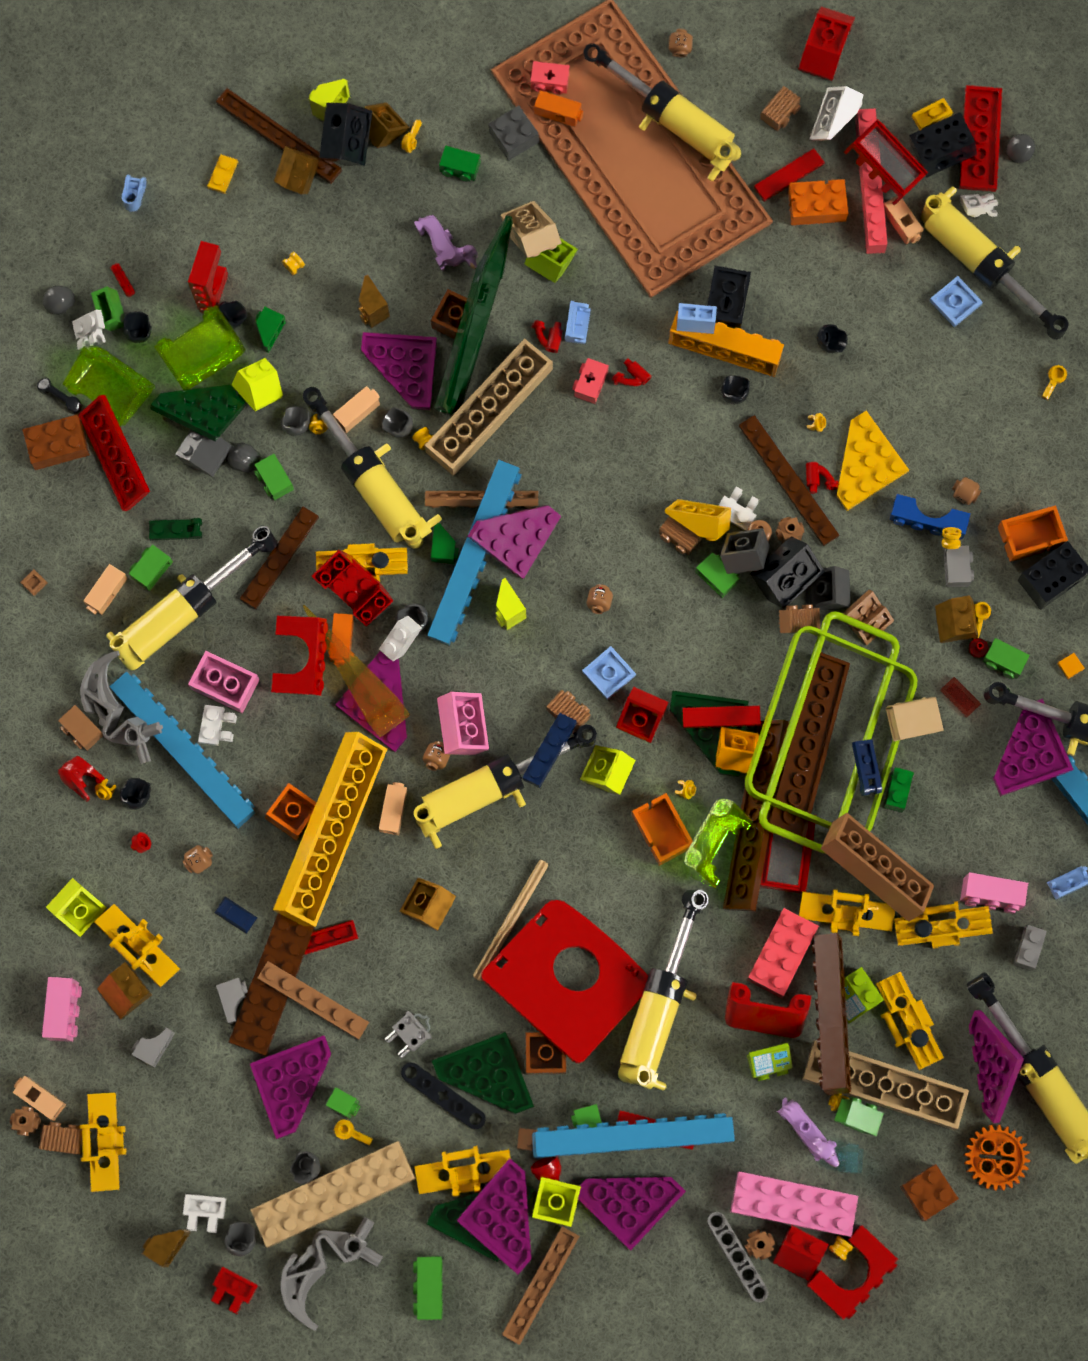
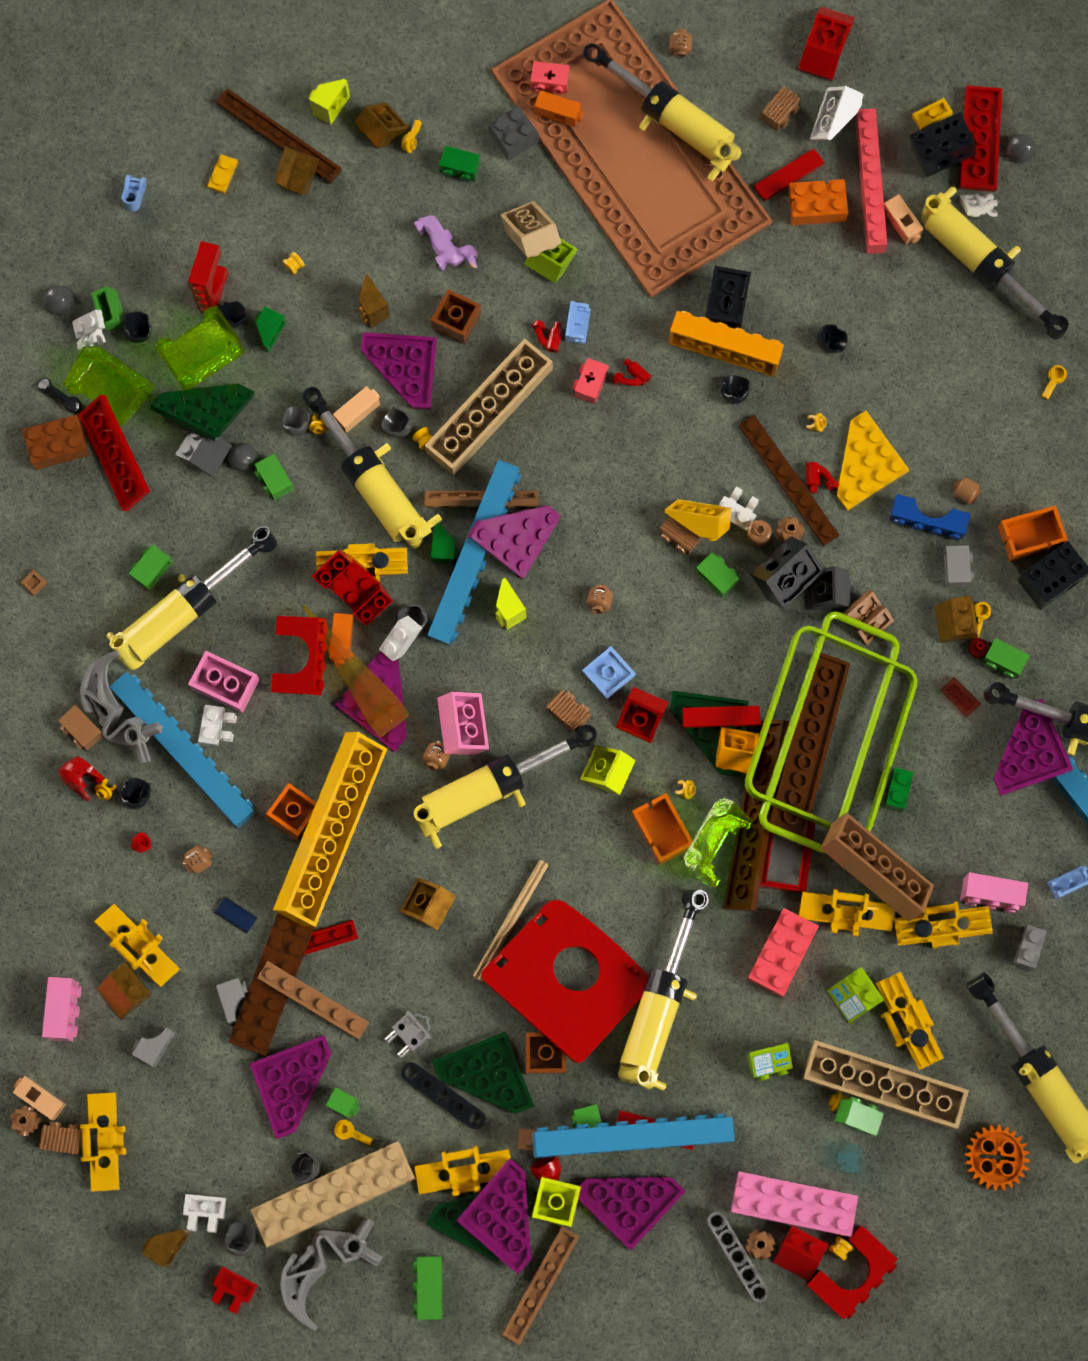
(76, 907): neon yellow slope -> none
(105, 590): light nougat brick -> none
(122, 280): red axle -> none
(175, 529): dark green plate -> none
(258, 384): neon yellow slope -> none
(279, 558): reddish brown plate -> none
(345, 134): black piece -> none
(393, 808): light nougat brick -> none
(474, 322): dark green piece -> none
(549, 750): dark blue plate -> none
(696, 318): light blue hinge -> none
(745, 551): dark grey brick -> none
(765, 1018): red windscreen -> none
(794, 619): medium nougat brick -> none
(809, 1133): lavender animal -> none
(832, 1014): reddish brown brick -> none
(867, 767): dark blue plate -> none
(888, 160): window -> none
(914, 718): tan piece -> none
(929, 1192): dark orange brick -> none
(951, 538): yellow wheel -> none
(956, 301): light blue plate -> none
(997, 1065): magenta plate -> none
(1070, 666): light orange tile -> none

